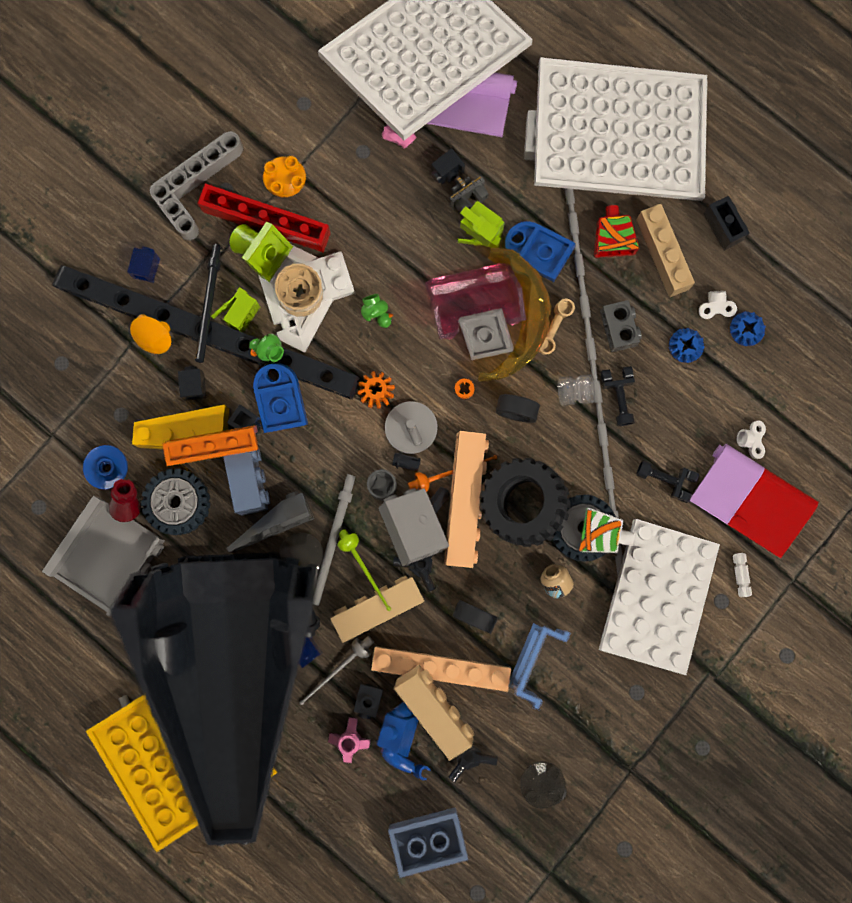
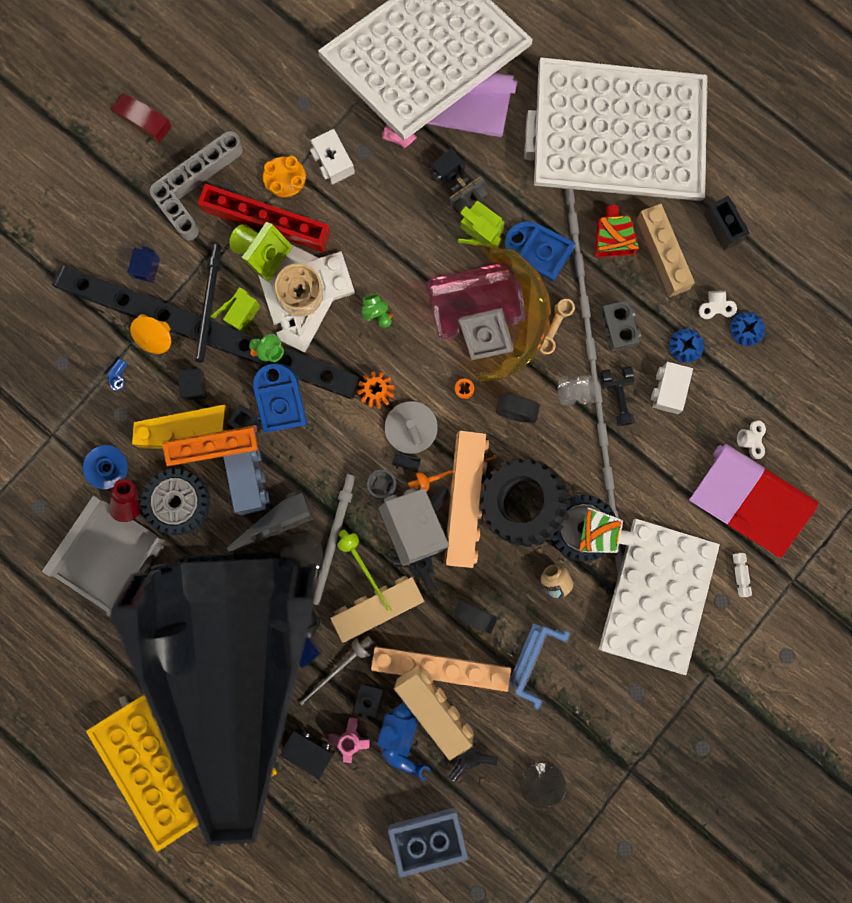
(115, 375): none -> blue arm
(141, 117): none -> dark red slope
(307, 752): none -> black brick
(330, 145): none -> white brick
(645, 470): black bar -> none
(672, 387): none -> white brick

